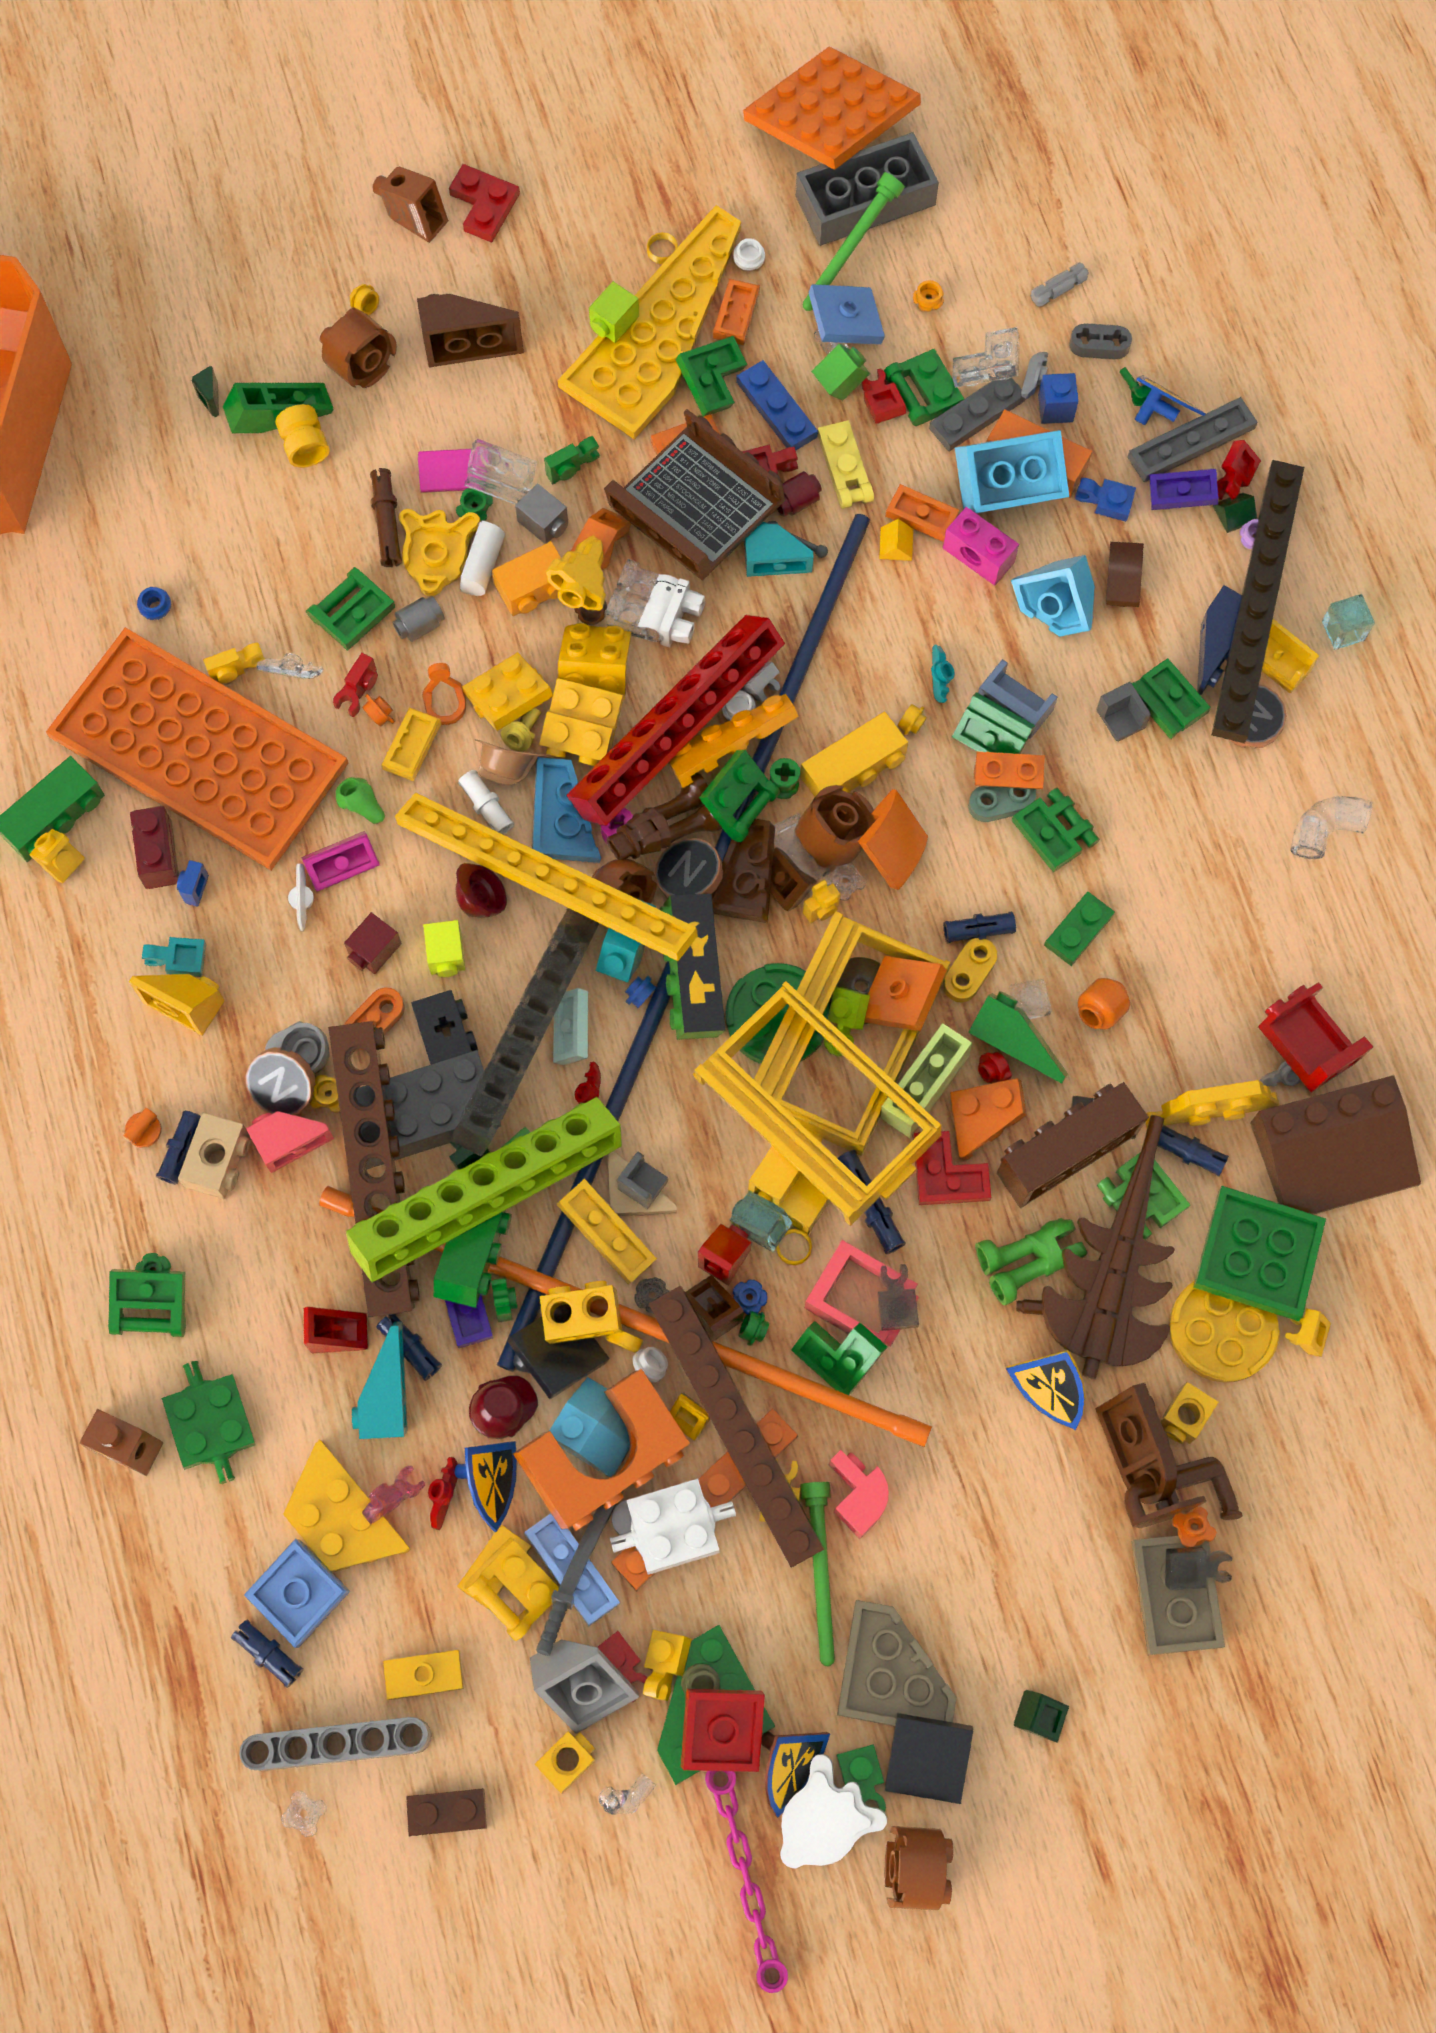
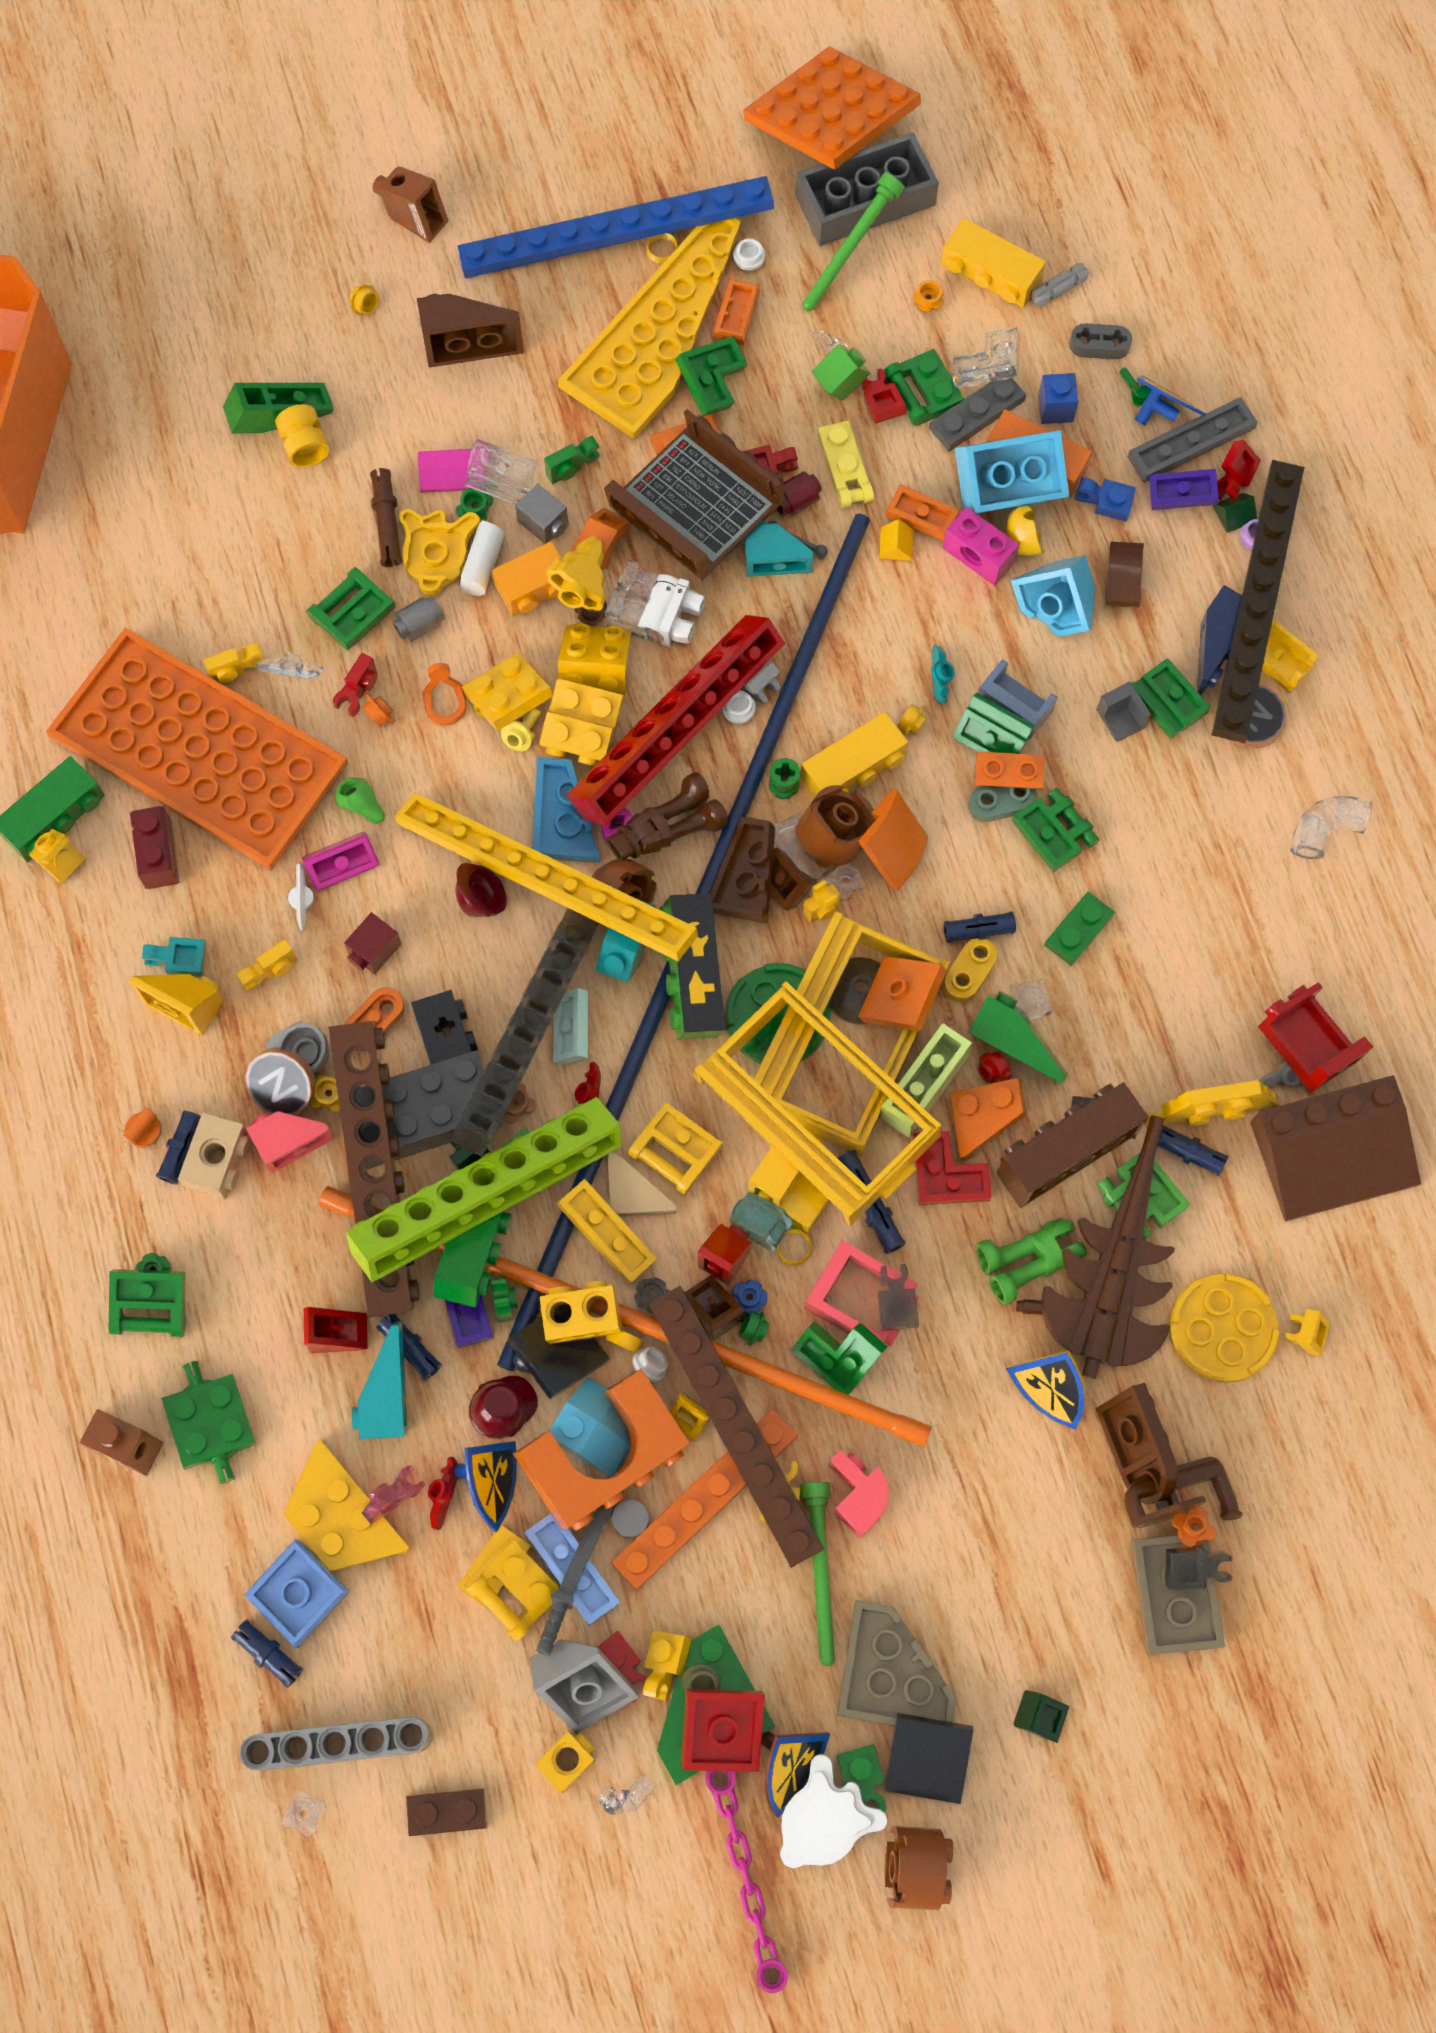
(152, 595): blue plate -> none
(192, 883): blue plate -> none
(207, 389): dark green slope -> none
(273, 962): none -> yellow plate
(357, 348): dark orange brick -> none
(411, 744): yellow plate -> none
(423, 1674): yellow plate -> none
(444, 948): neon yellow brick -> none
(485, 802): white pin -> none
(490, 199): red plate -> none
(505, 765): medium nougat piece -> none
(524, 1105): none -> nougat plate
(613, 312): lime brick -> none
(616, 227): none -> blue plate
(639, 991): blue plate -> none
(641, 1181): dark grey panel -> none
(673, 1526): white plate -> none
(682, 1139): none -> yellow plate
(689, 868): black tile -> none
(730, 736): light orange wing -> none
(731, 789): green plate -> none
(776, 406): blue plate -> none
(846, 314): medium blue plate -> none
(848, 1011): lime plate -> none
(992, 262): none -> yellow brick
(1023, 530): none -> yellow hair
(1034, 374): light grey piece -> none
(1103, 1003): orange head -> none
(1195, 1400): yellow brick -> none
(1260, 1253): green plate -> none
(1348, 621): clear light blue brick -> none

